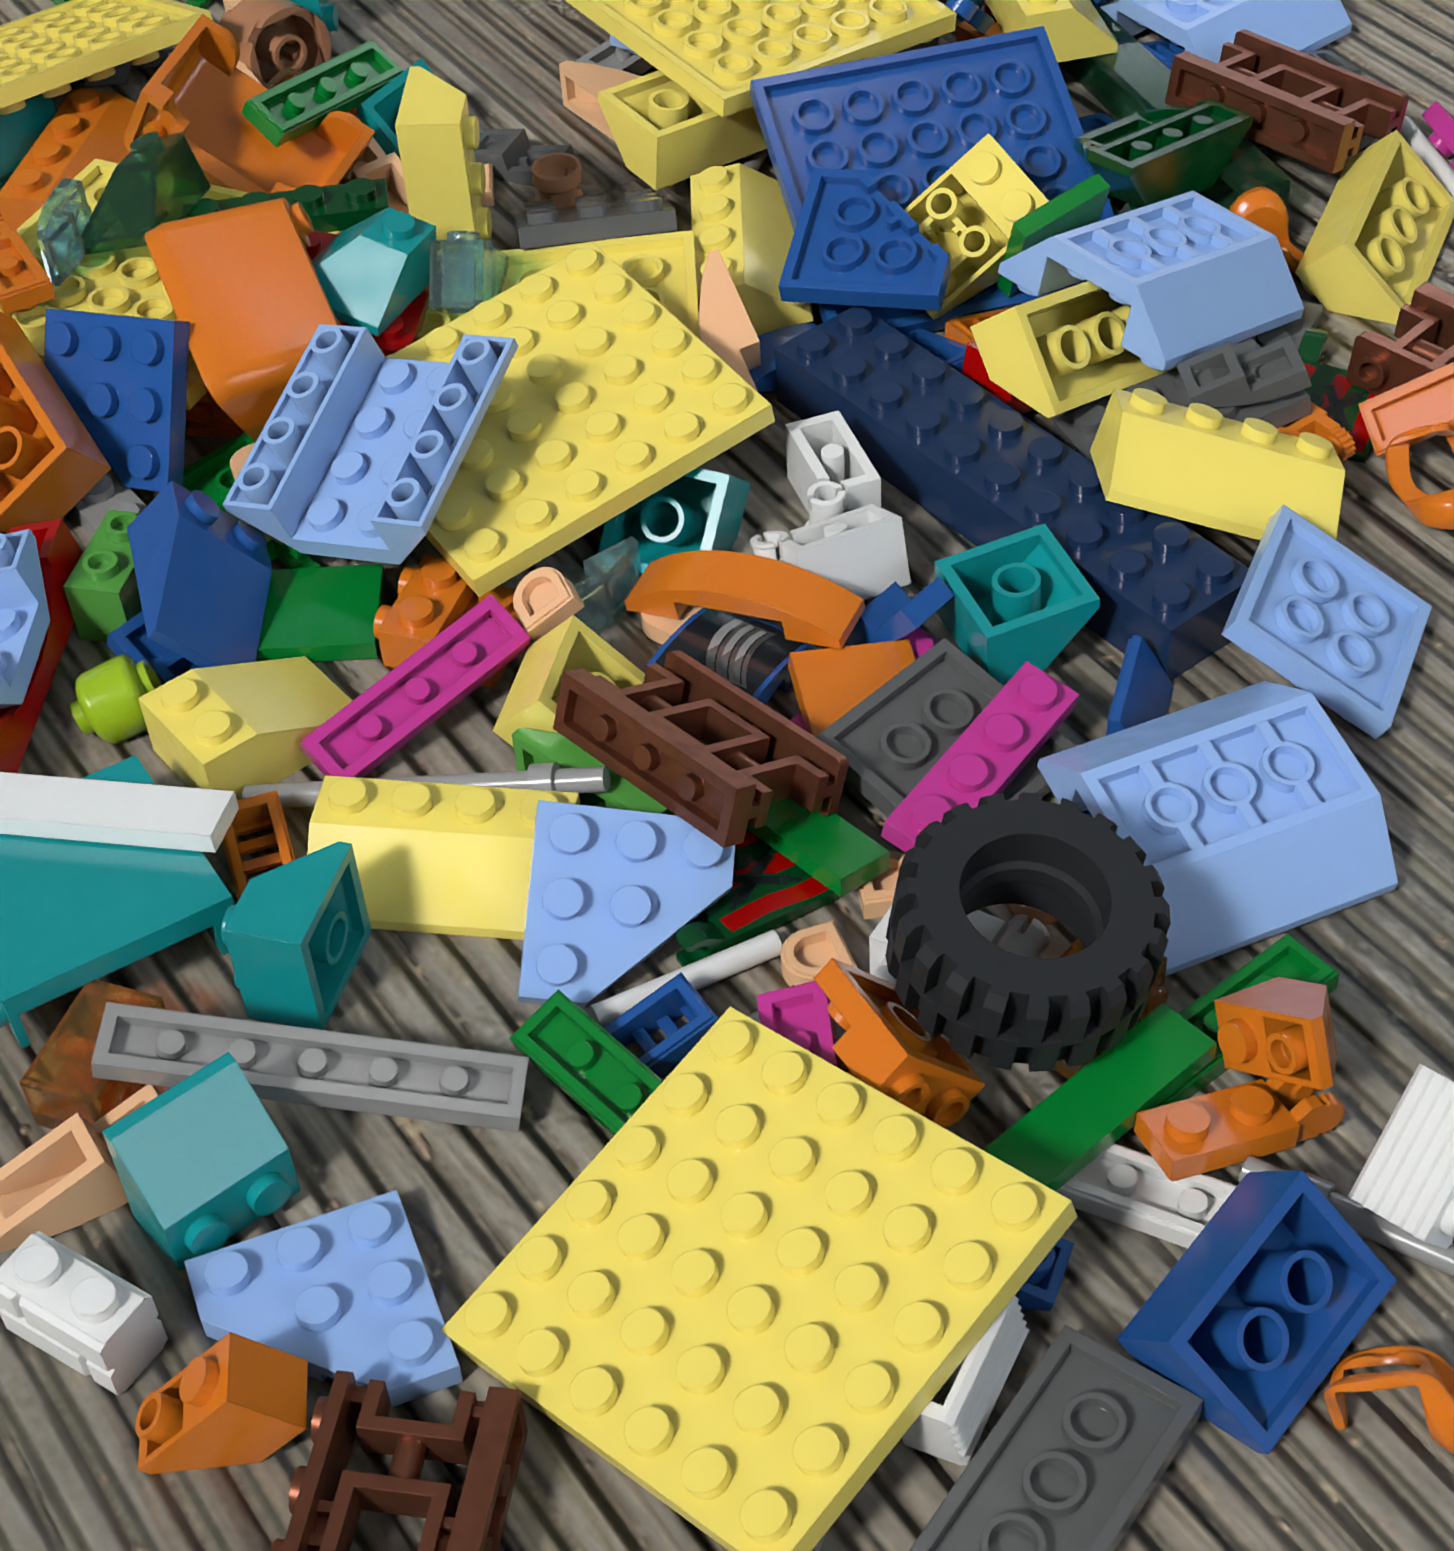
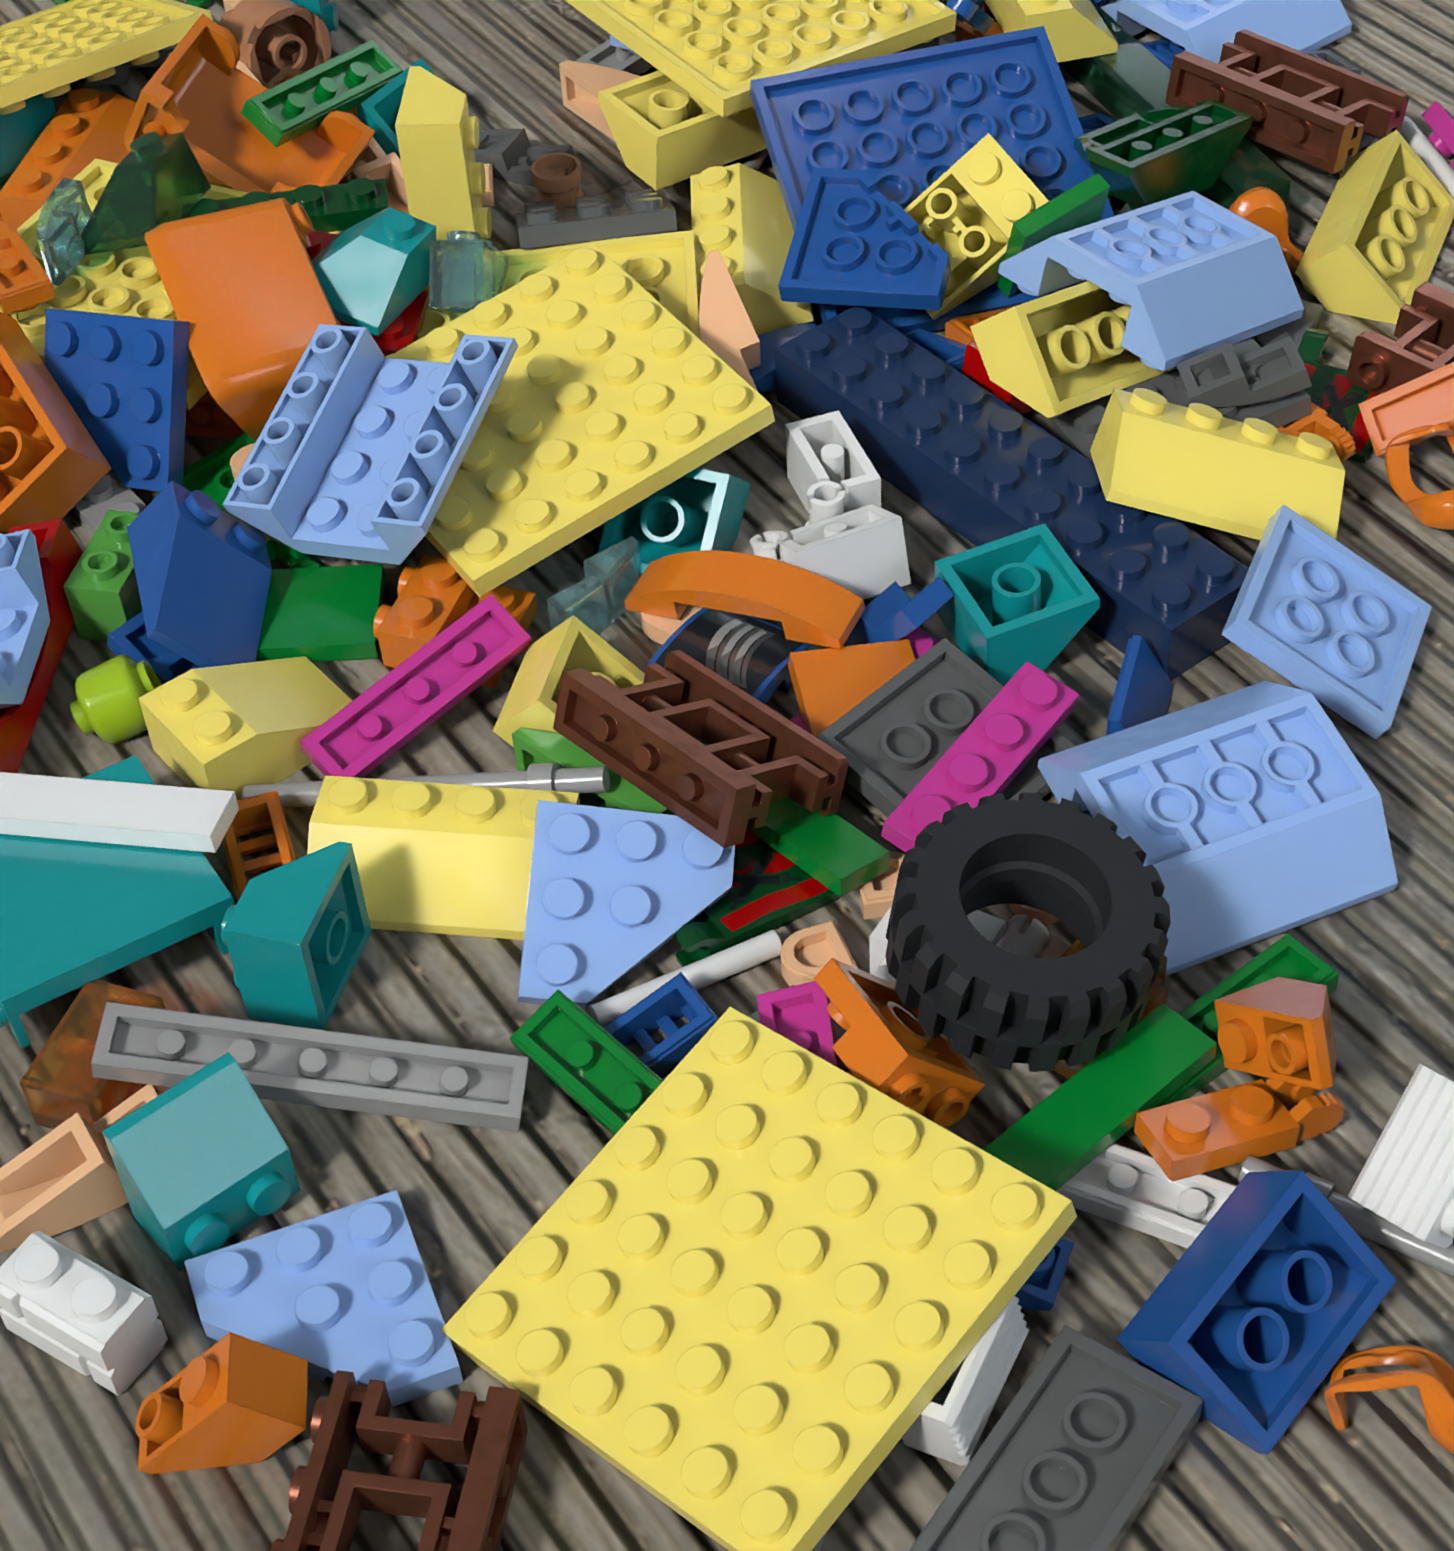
(545, 601): light nougat tile -> none

